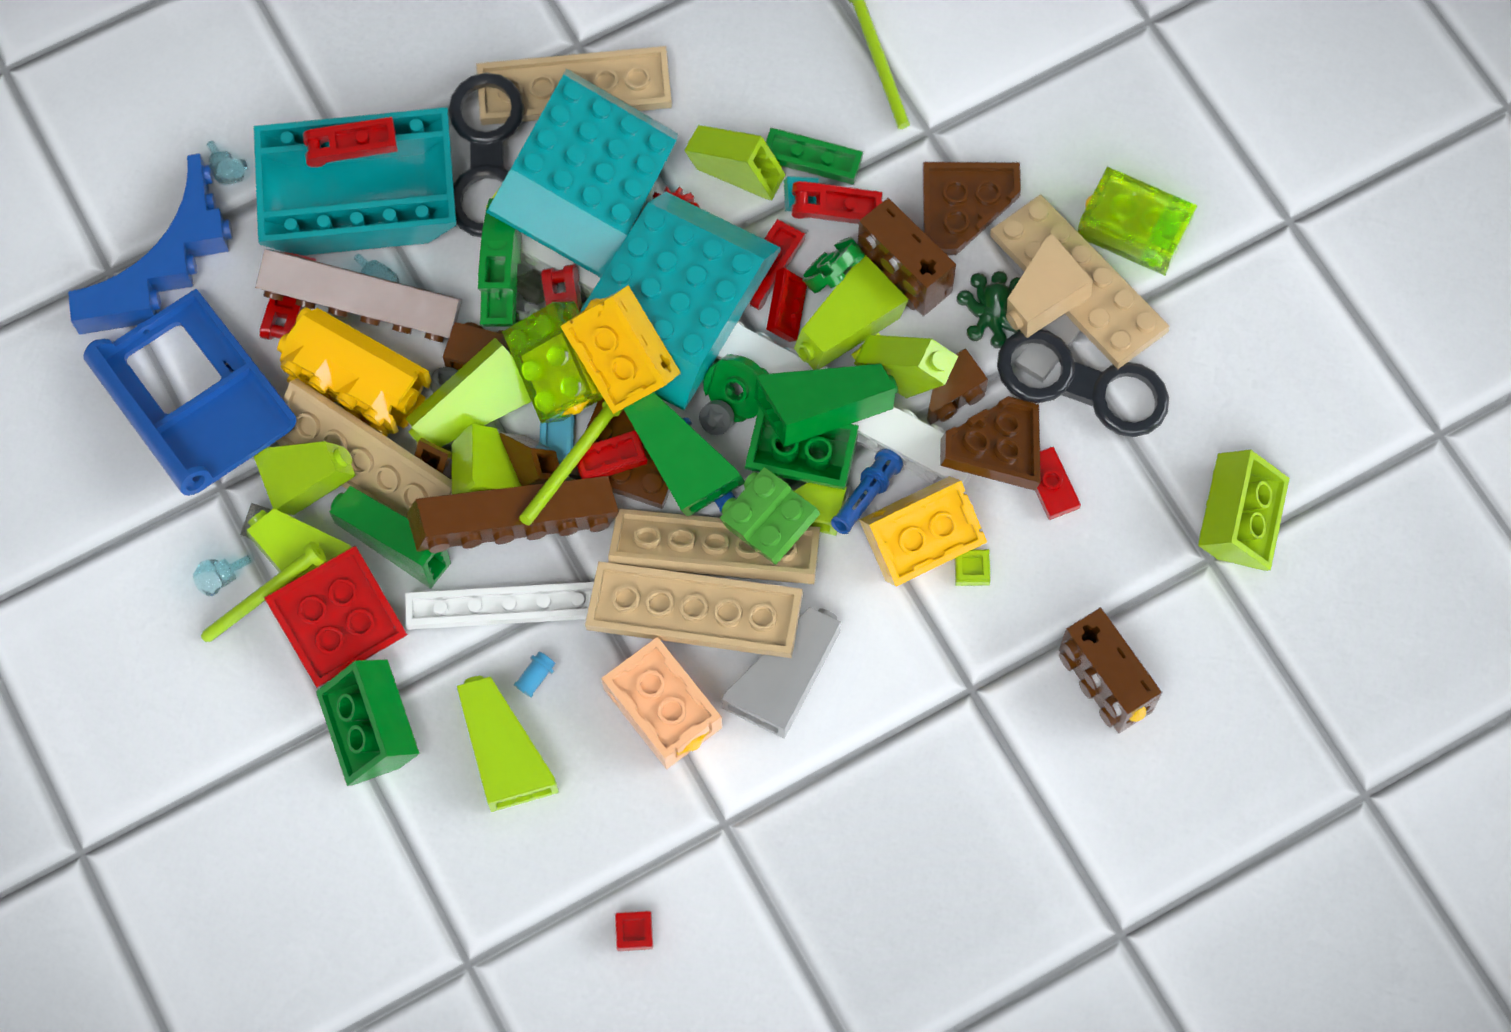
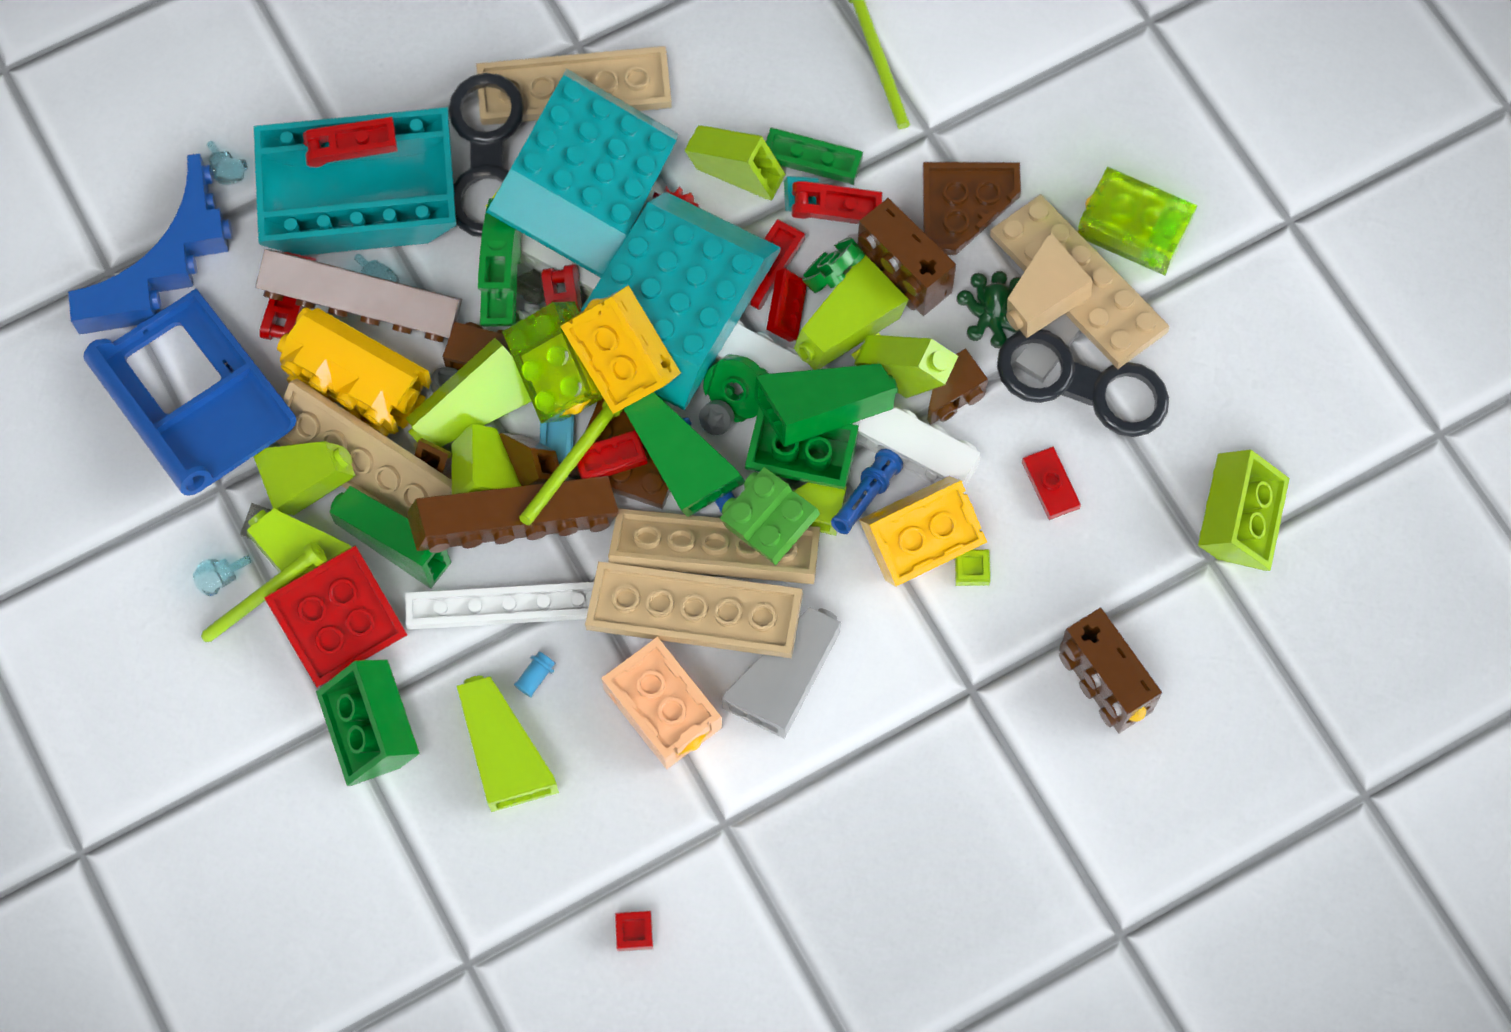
(997, 444): reddish brown plate -> none

